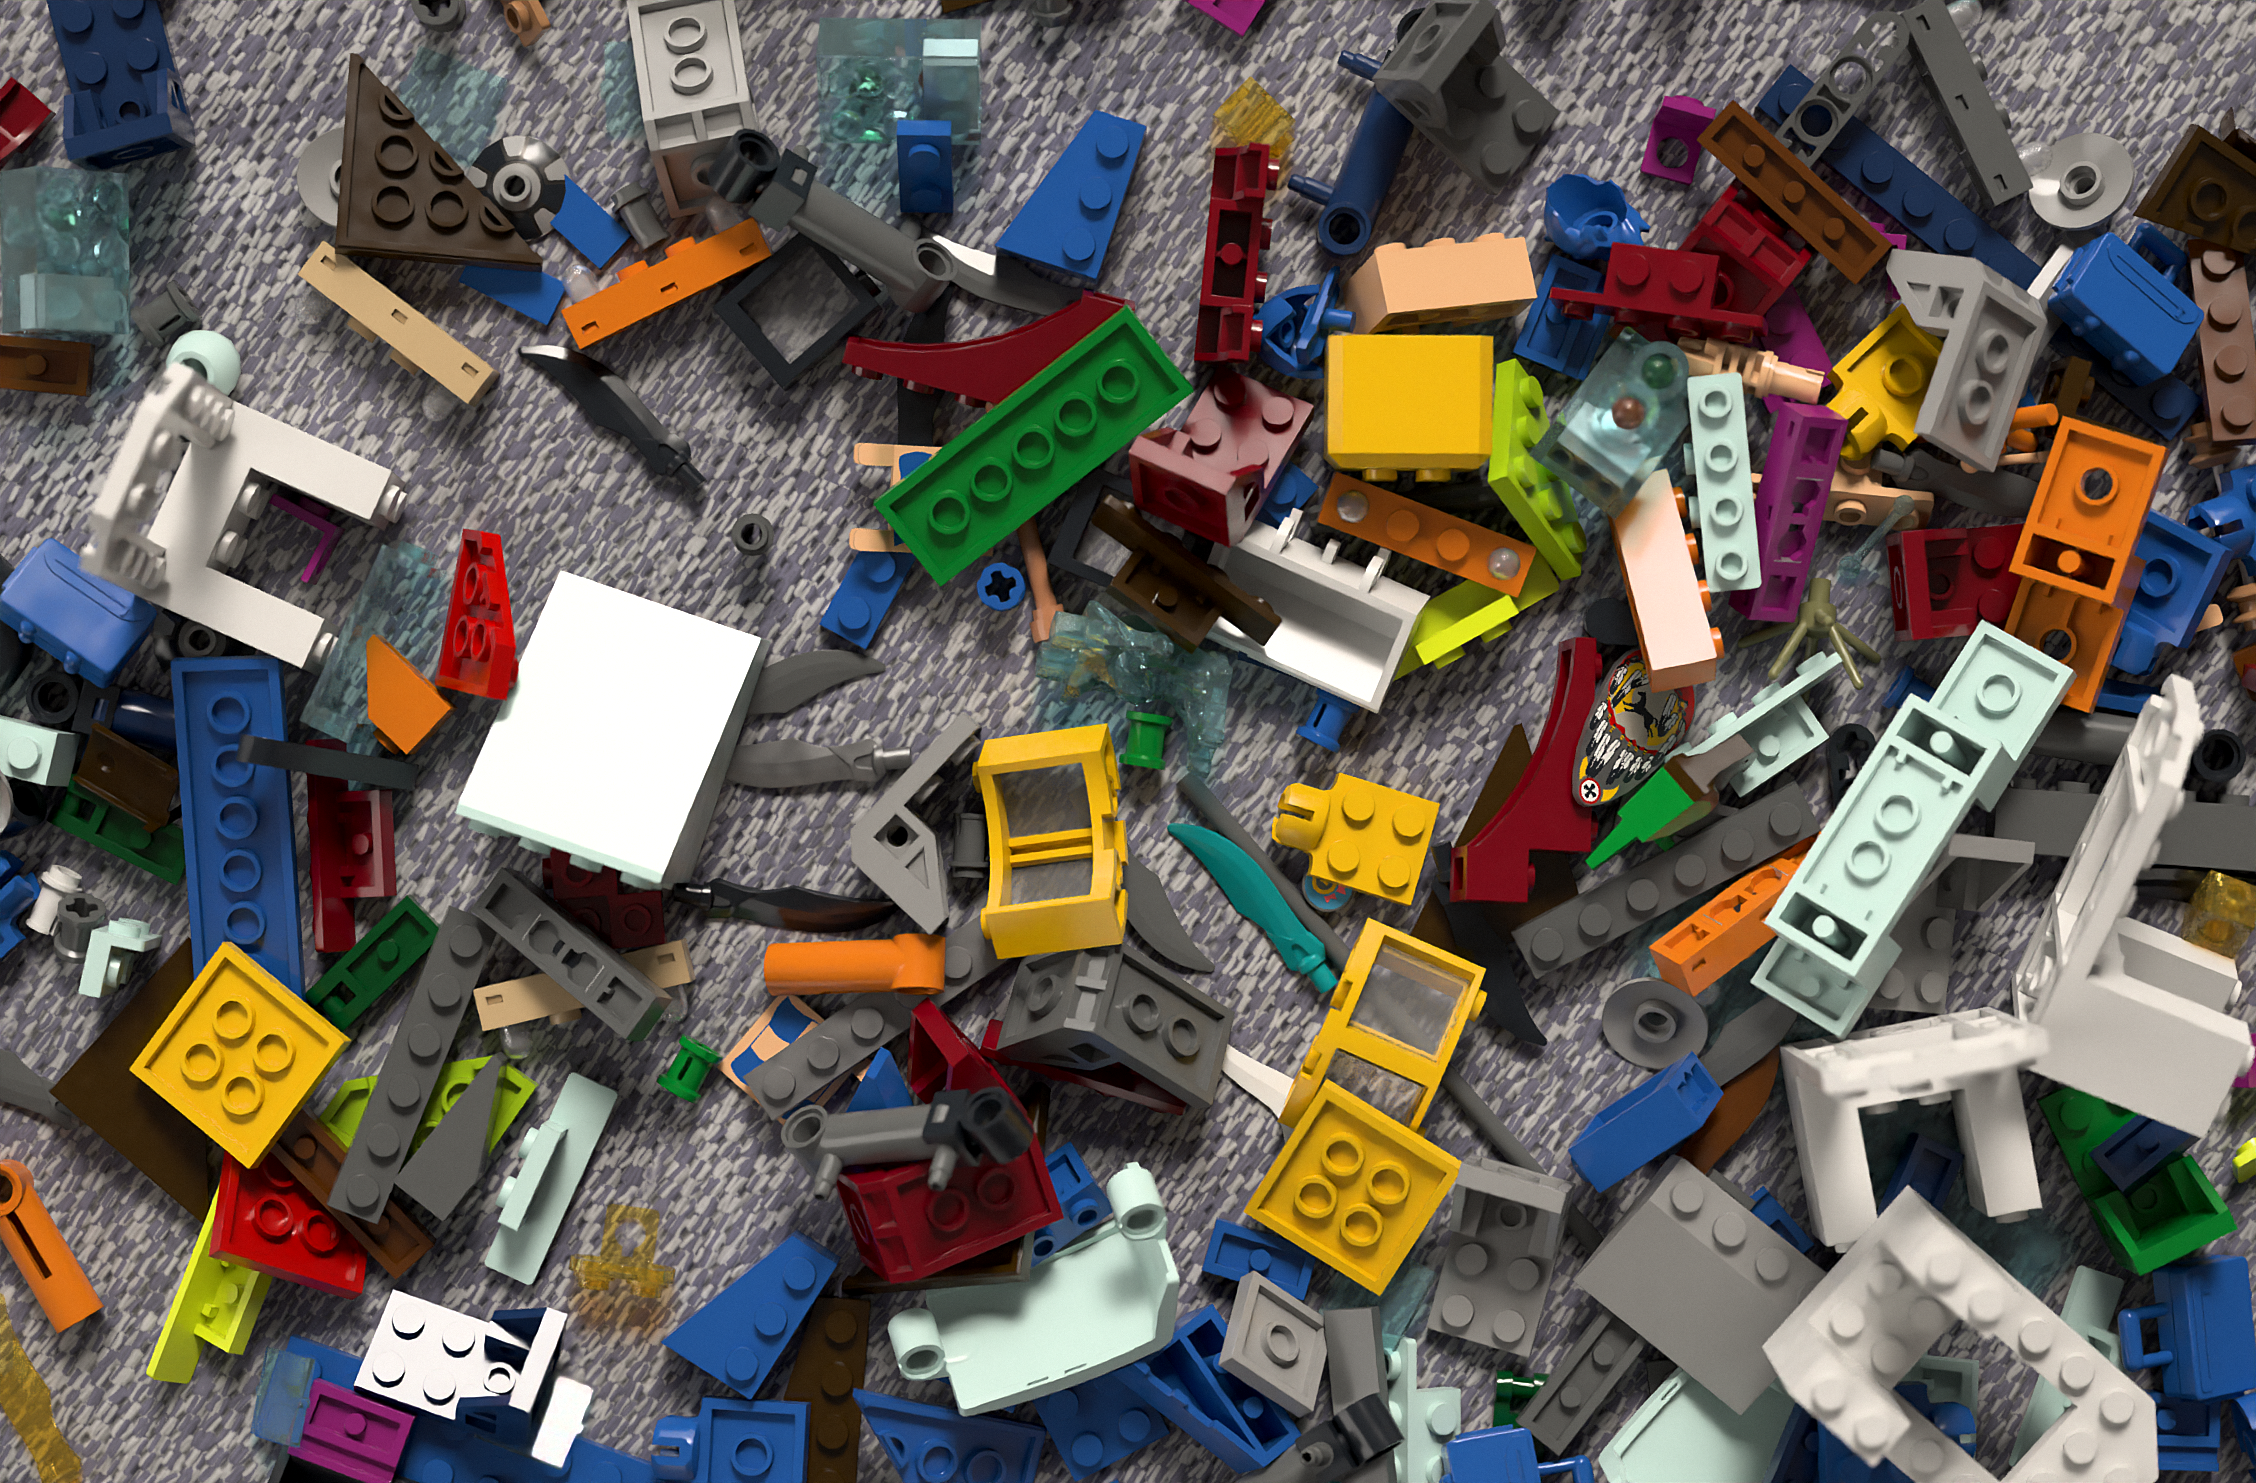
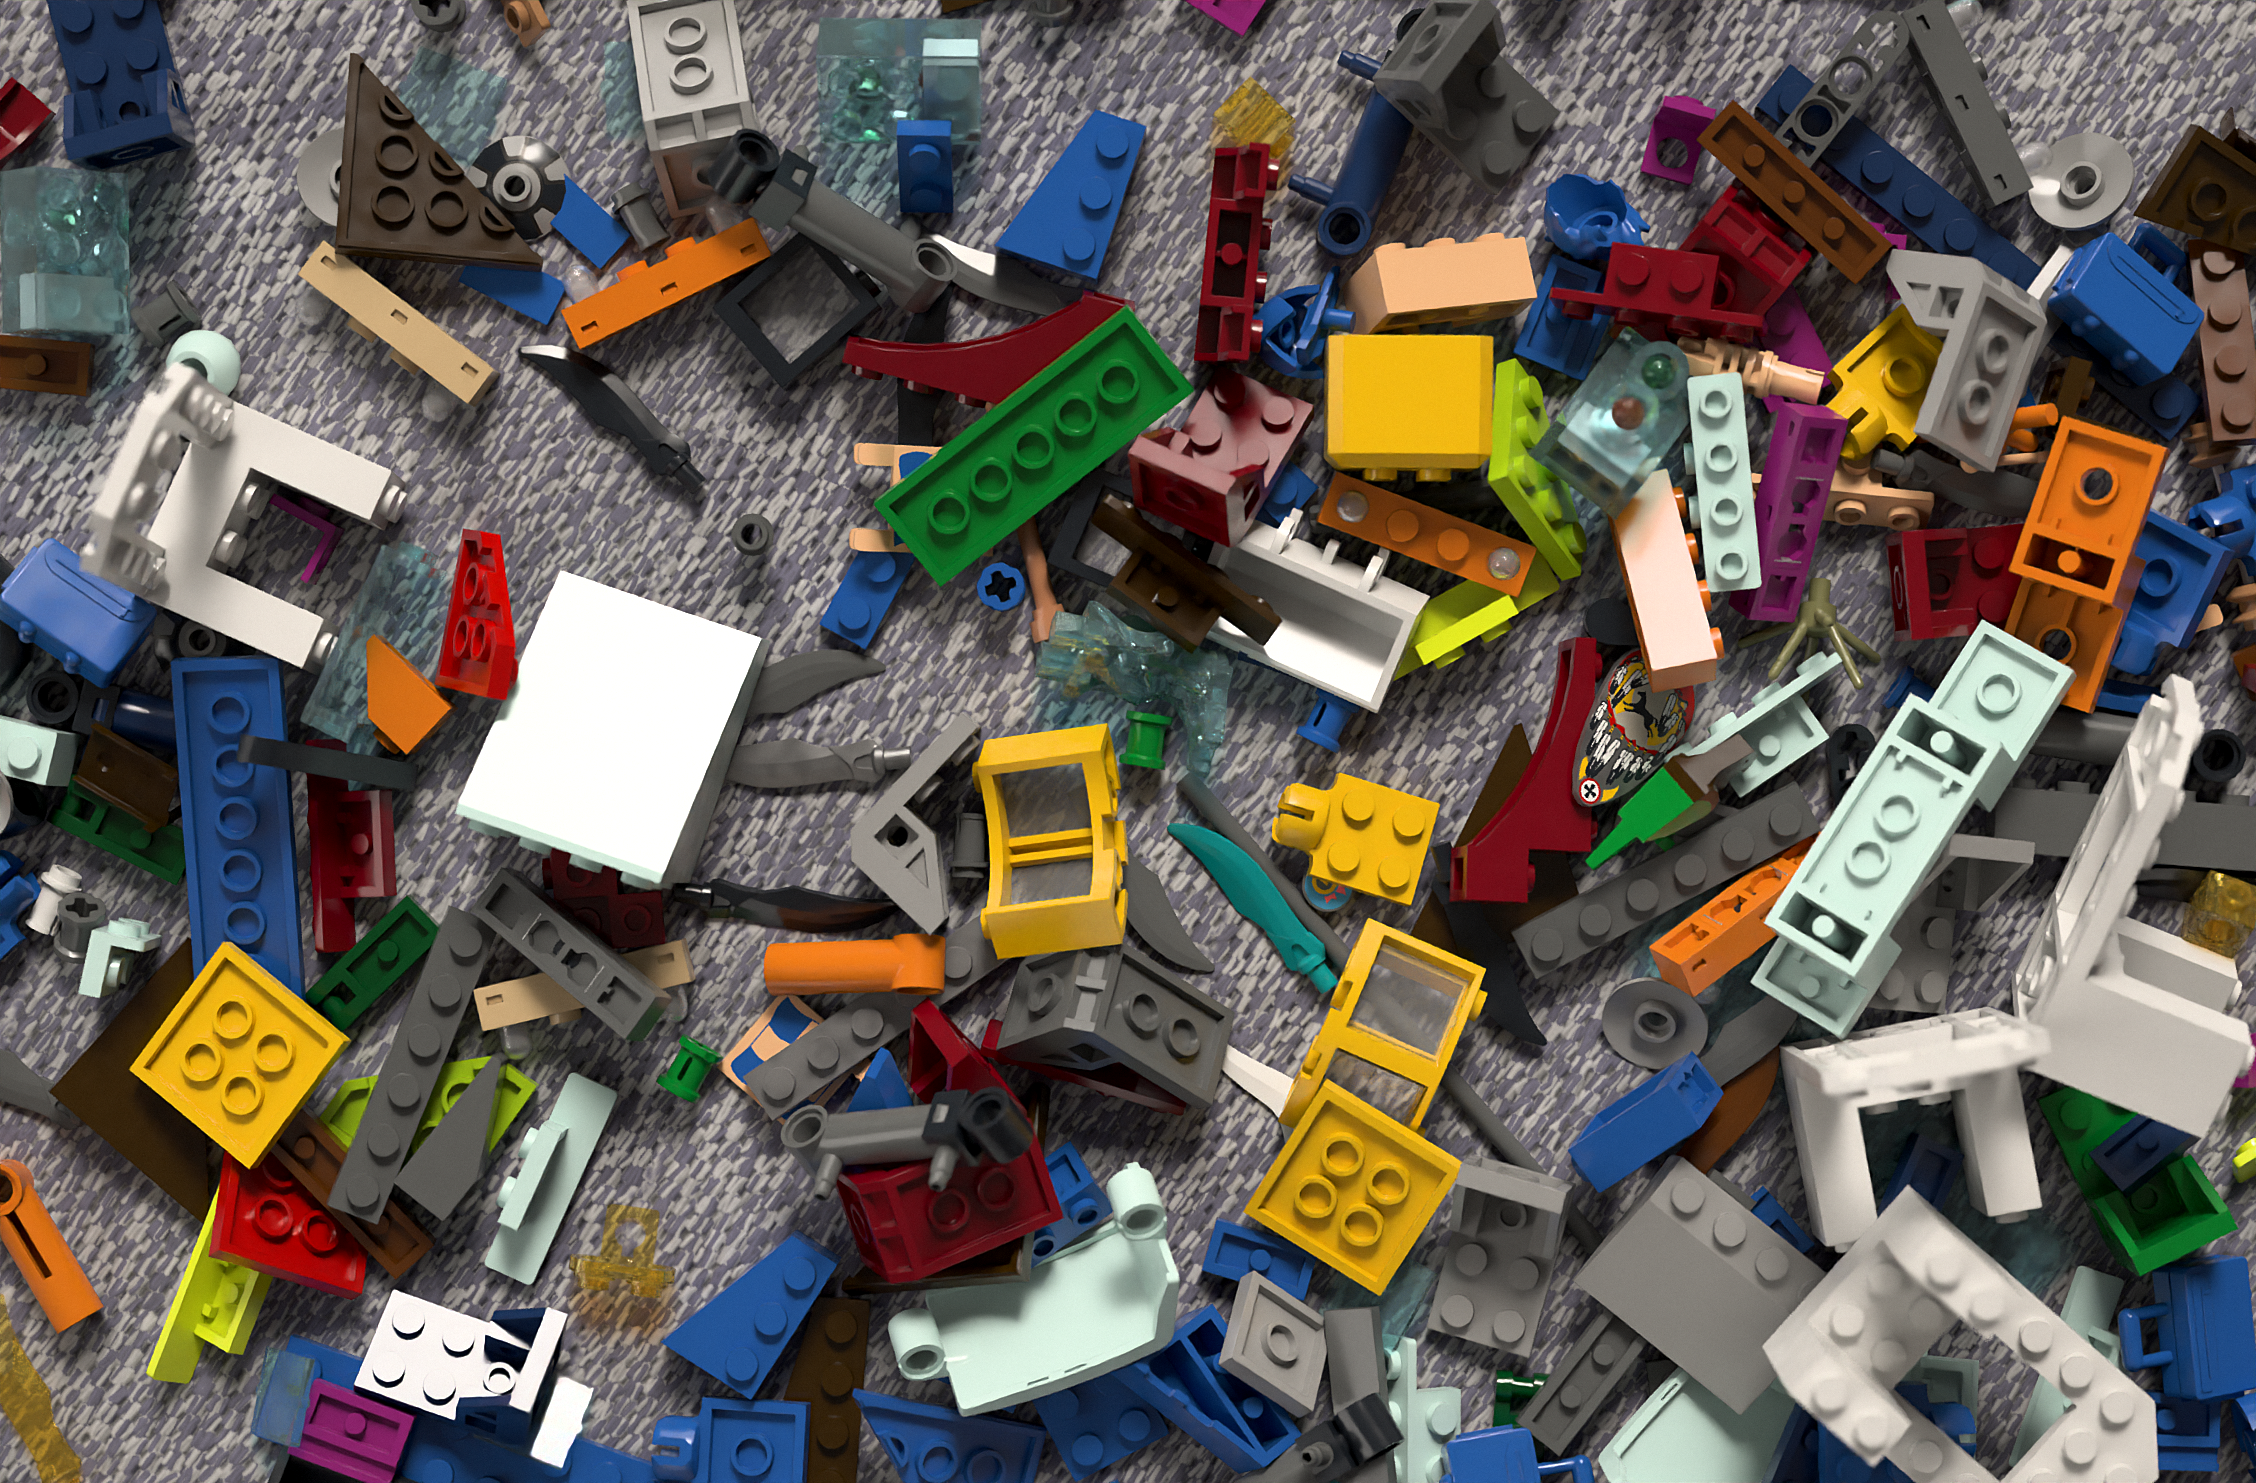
(1850, 565): clear light blue hinge -> none

